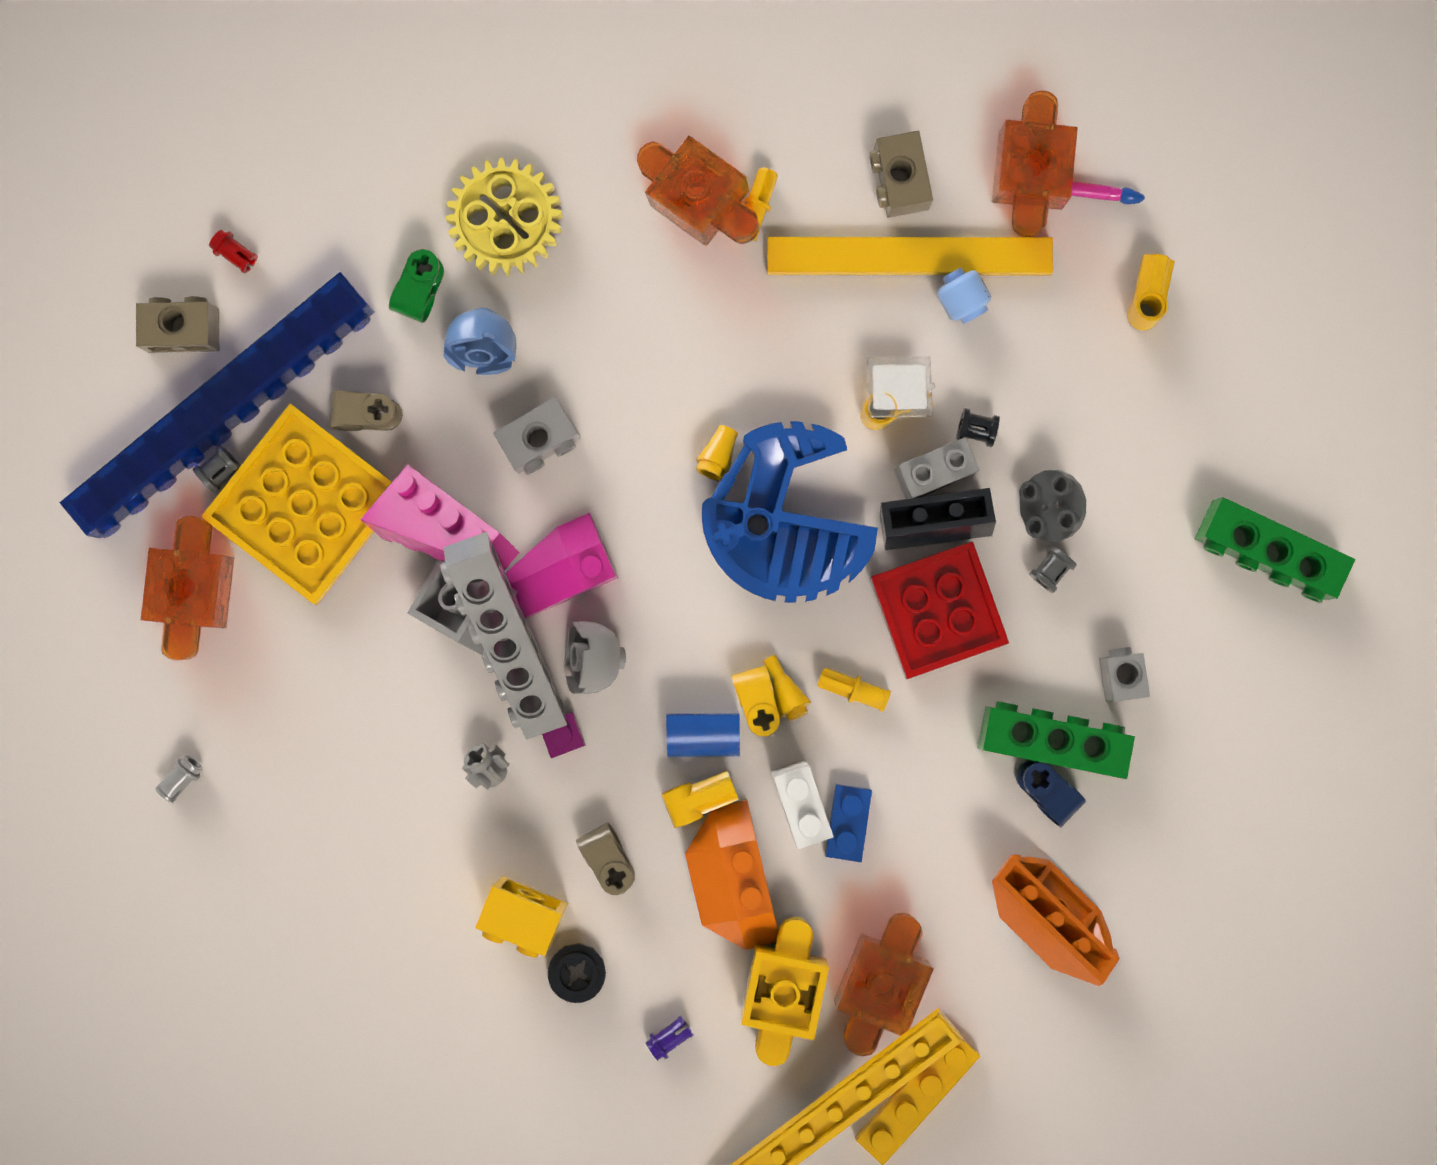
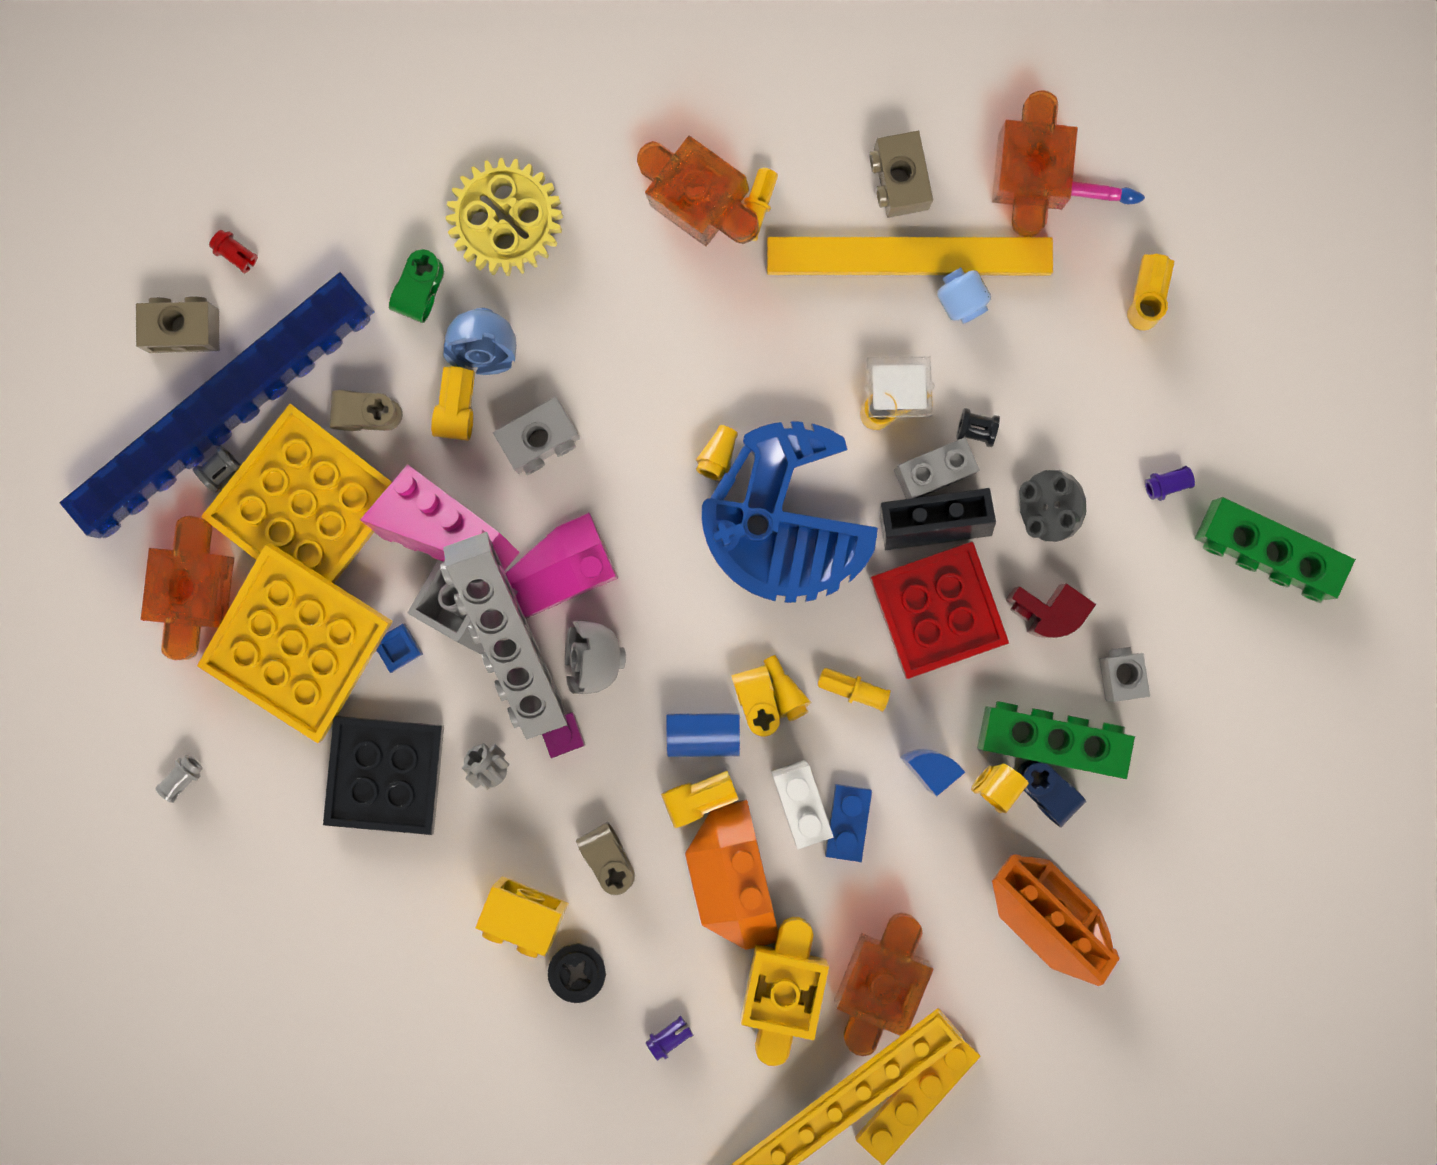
(294, 643): none -> yellow plate
(383, 775): none -> black plate
(398, 648): none -> blue tile
(453, 414): none -> yellow piece
(933, 769): none -> blue brick
(1000, 786): none -> yellow piece
(1052, 569): dark grey bush -> none
(1058, 617): none -> dark red brick
(1174, 481): none -> dark purple pin

